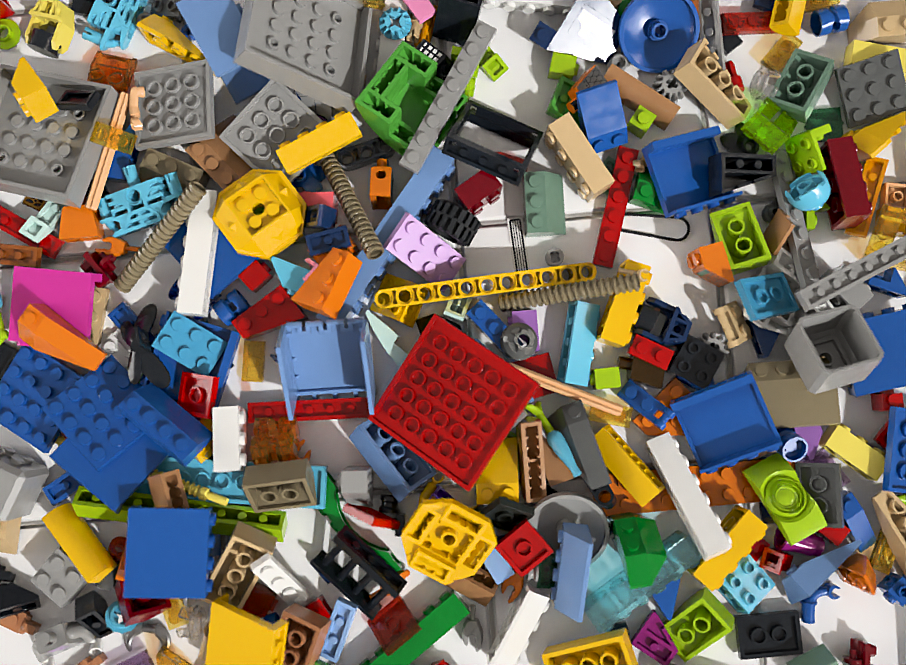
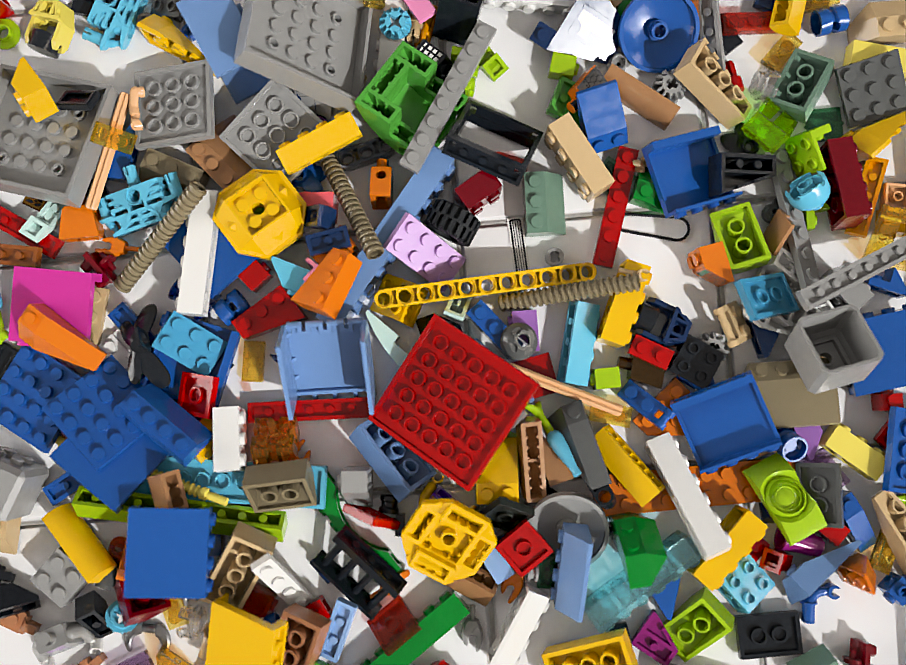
(112, 71): clear orange slope -> none
(640, 121): lime brick -> none

